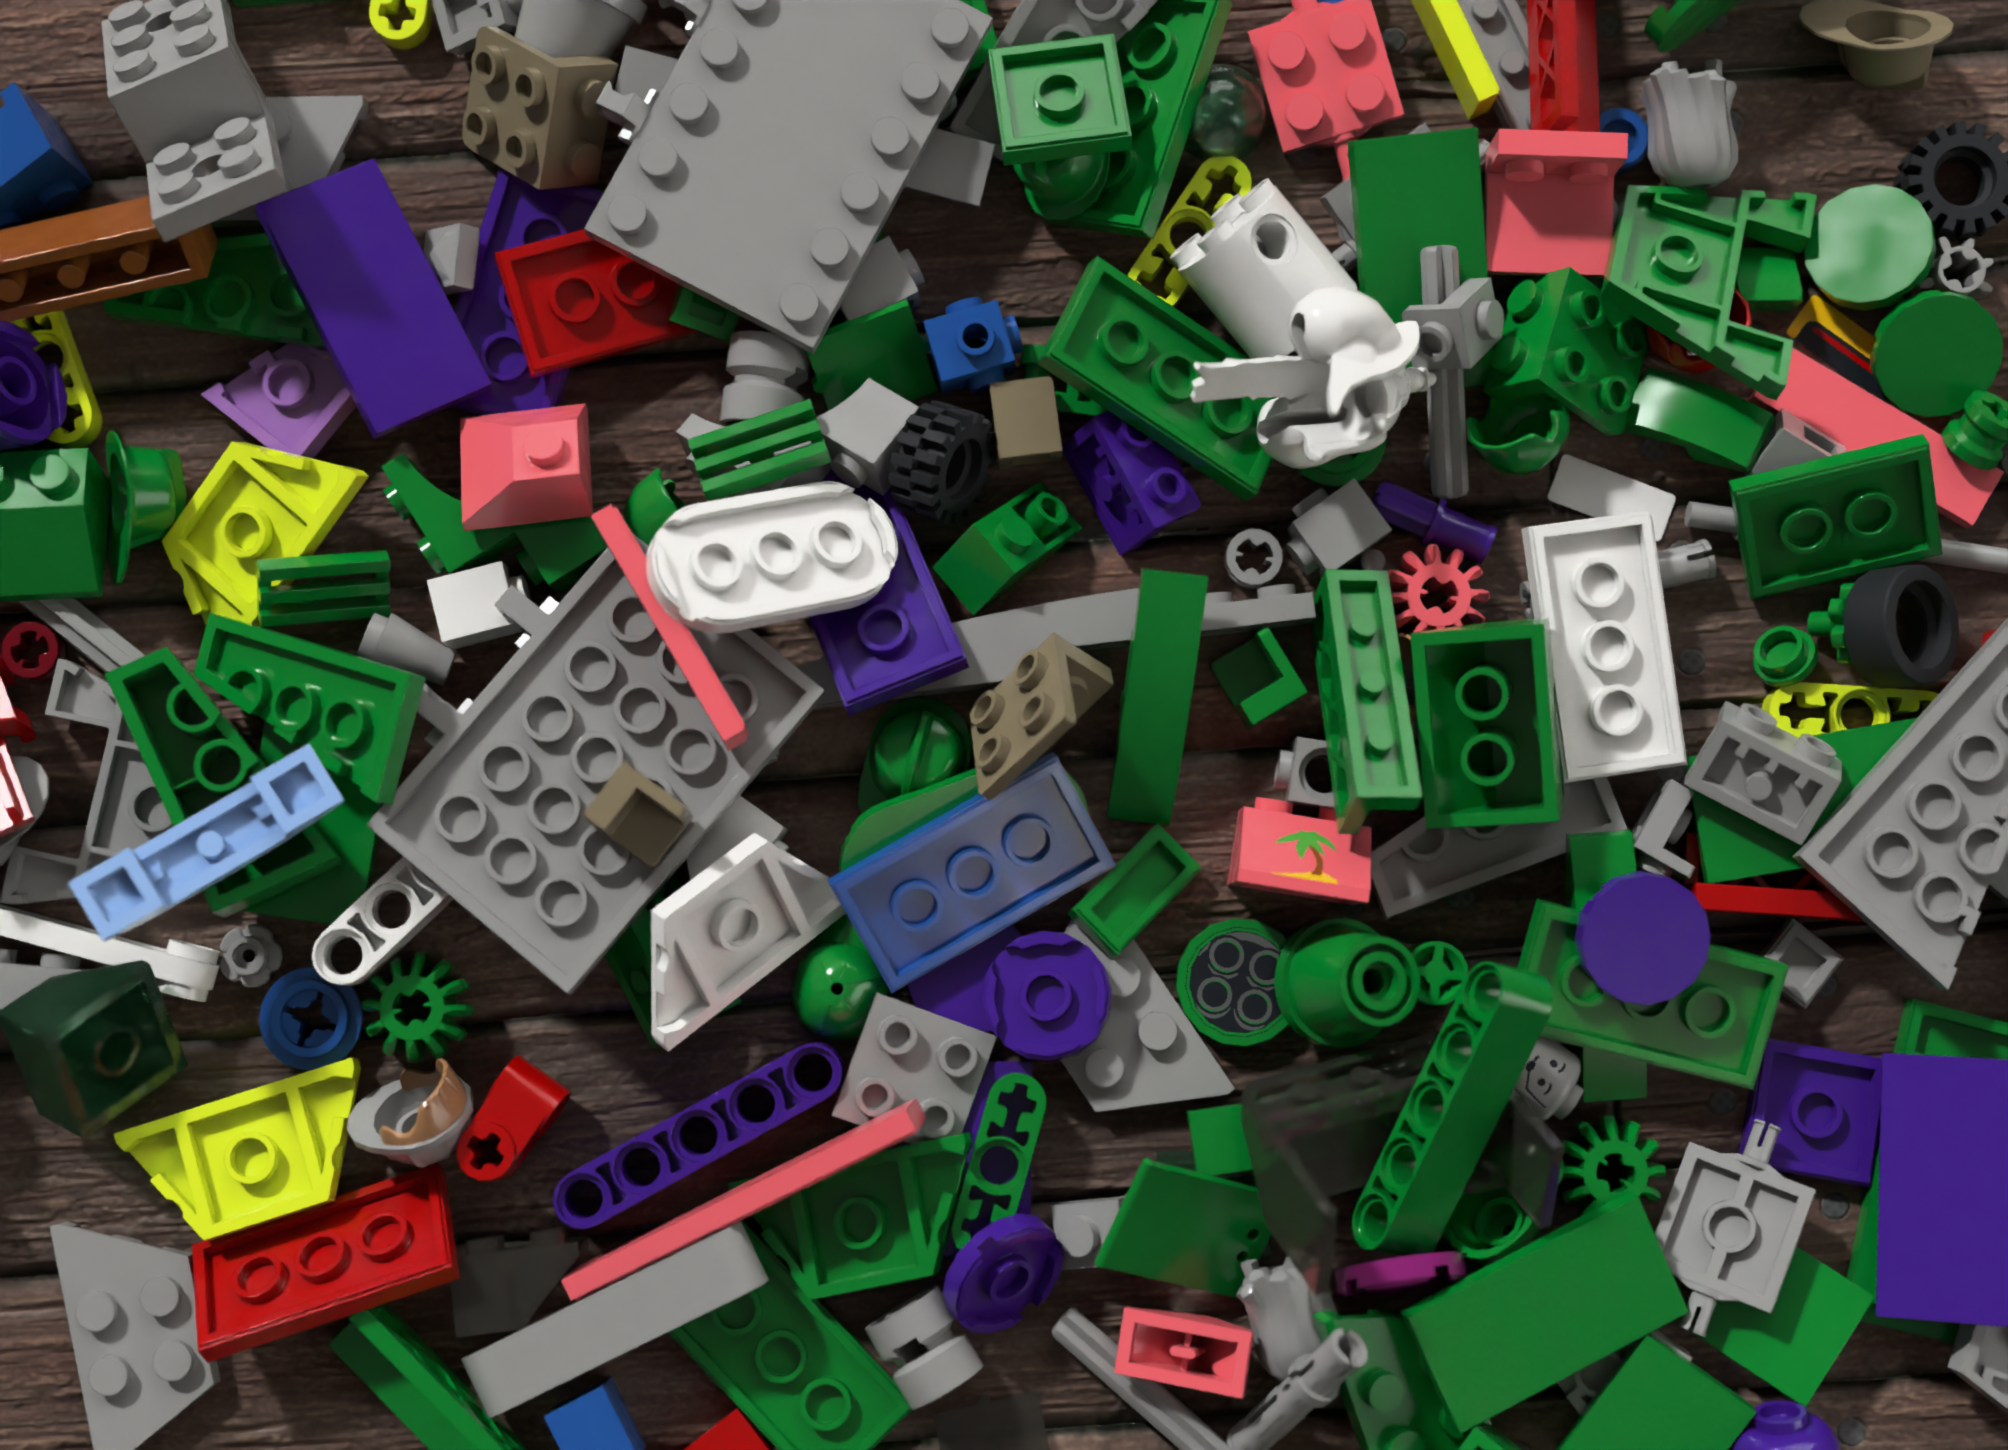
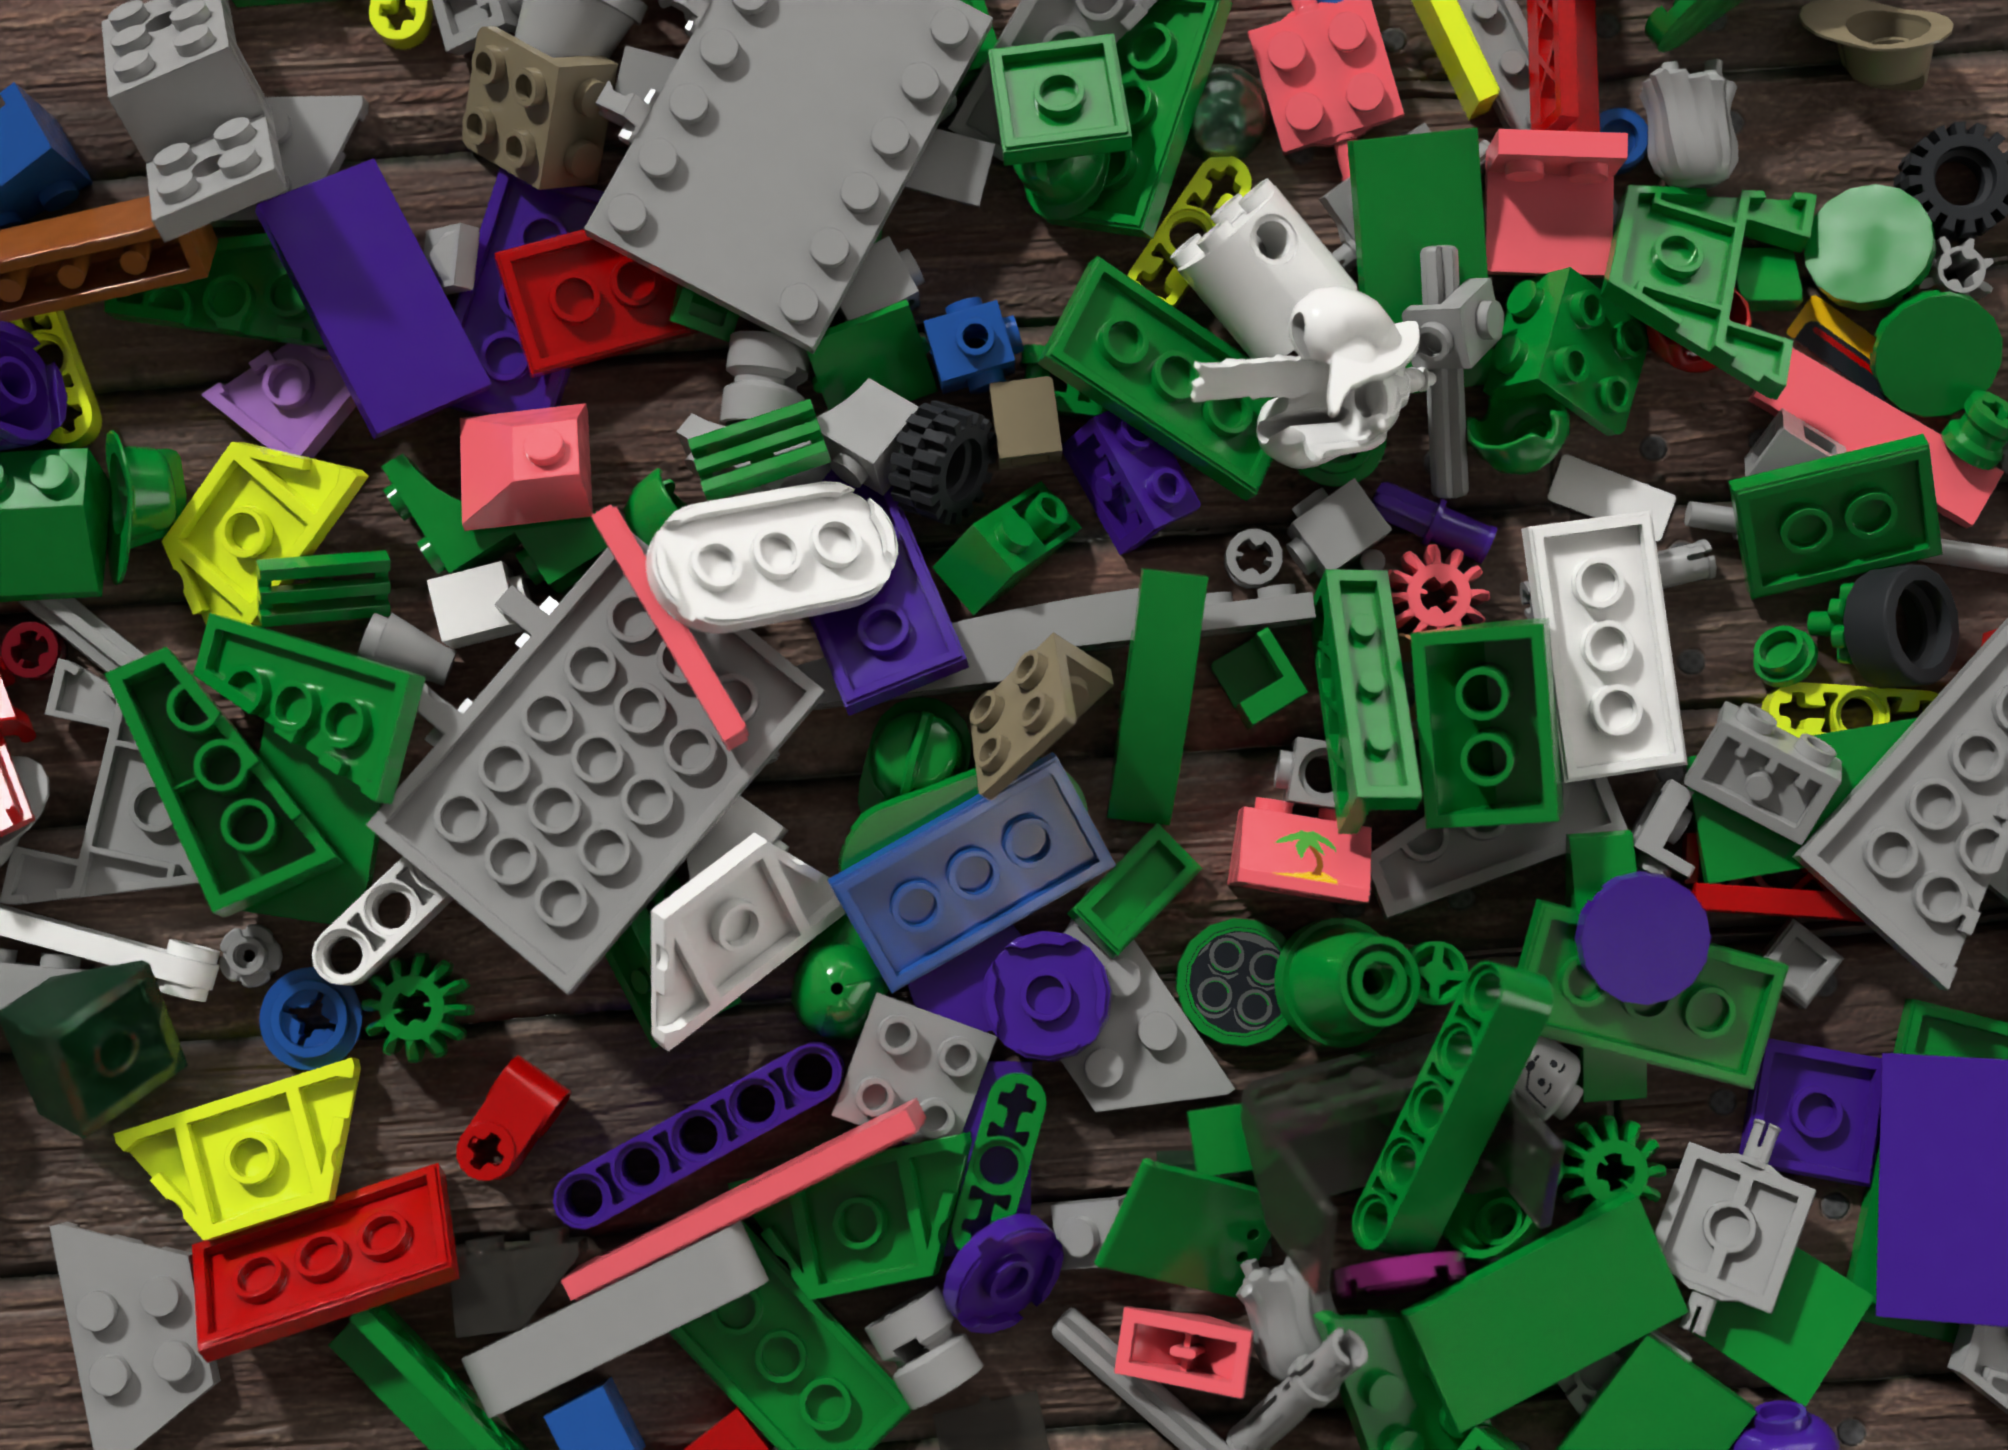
(207, 845): light blue slope -> none
(414, 1117): light grey piece -> none
(638, 815): dark tan panel -> none
(1699, 417): green slope -> none

